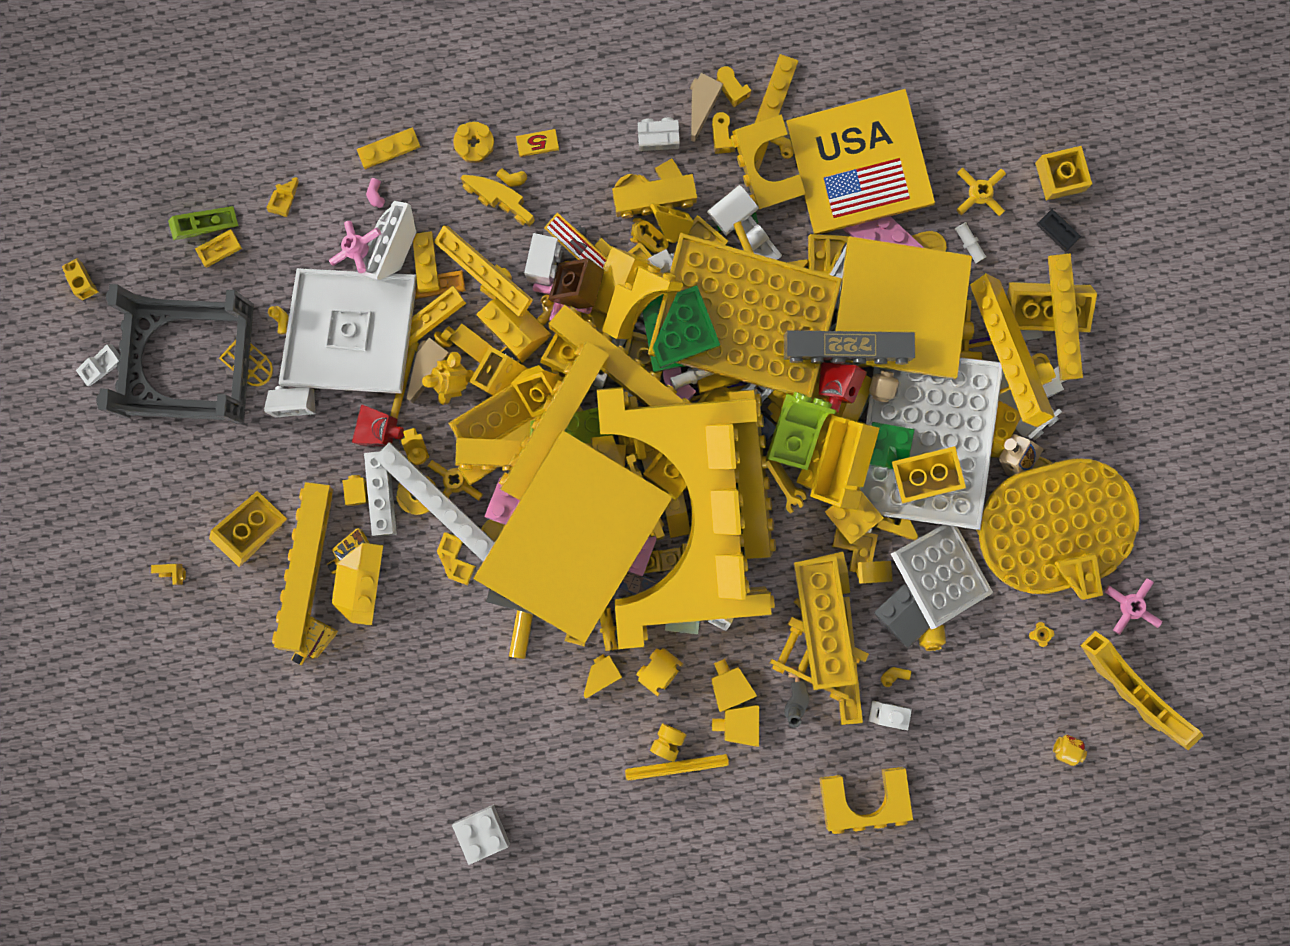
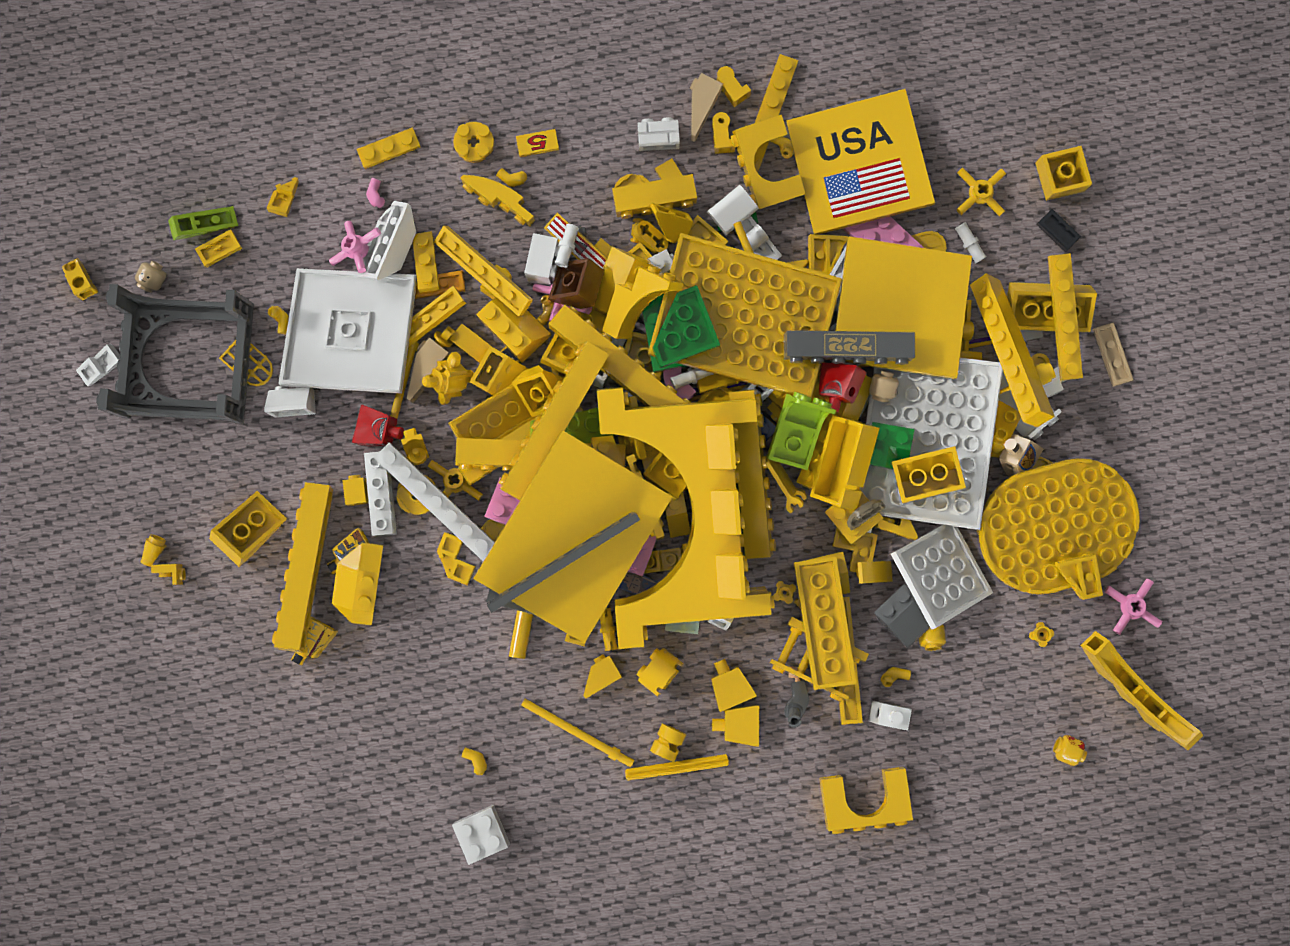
(150, 276): none -> tan head
(152, 549): none -> yellow cone
(477, 759): none -> yellow arm
(562, 561): none -> dark grey tile
(566, 245): none -> white pin
(613, 753): none -> yellow bar
(784, 587): none -> yellow plate
(864, 513): none -> dark tan tile
(1113, 354): none -> tan tile

